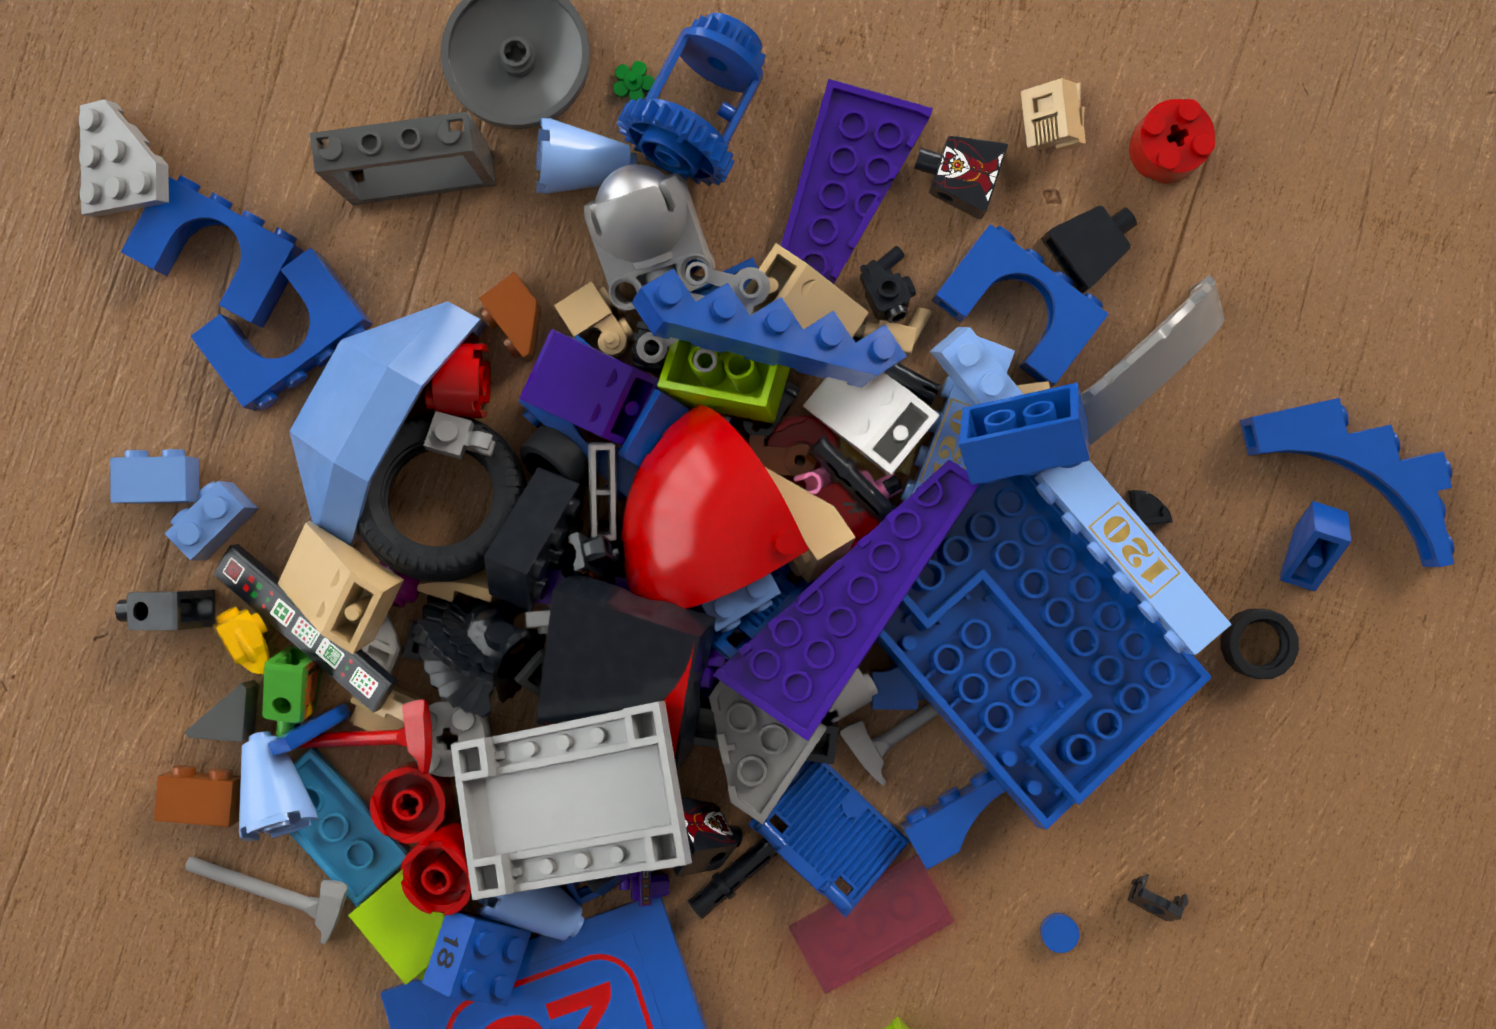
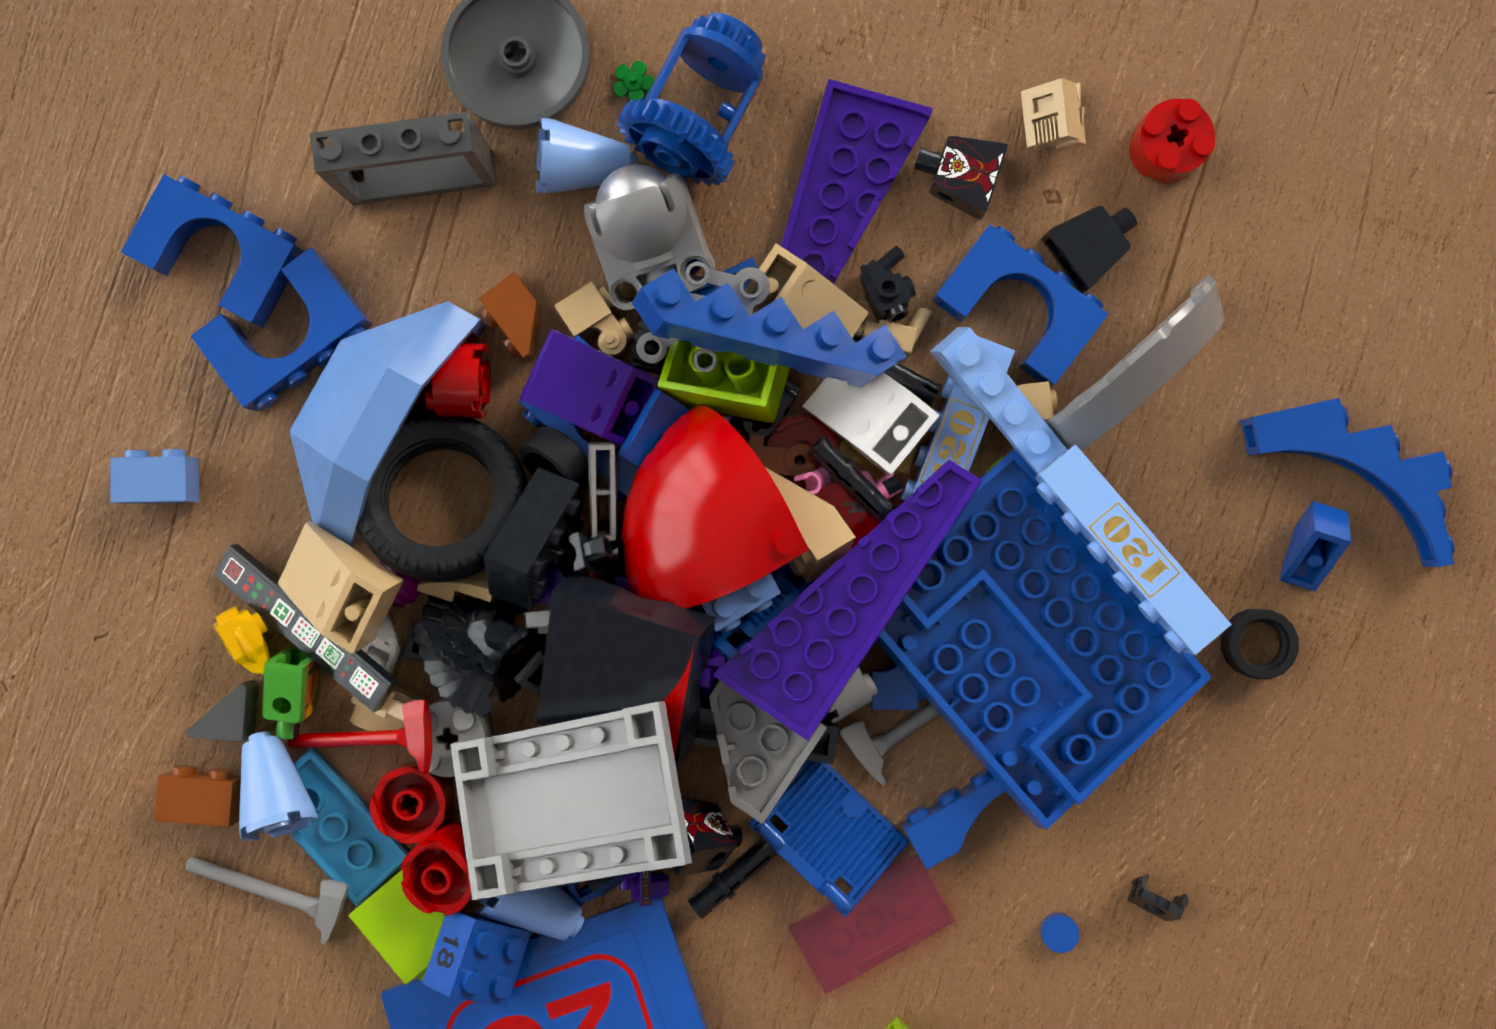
(117, 164): light grey plate -> none
(167, 610): black torso -> none
(210, 520): medium blue brick -> none
(309, 729): blue tile -> none
(454, 436): light grey plate -> none
(1024, 434): blue brick -> none
(1149, 508): black tile -> none

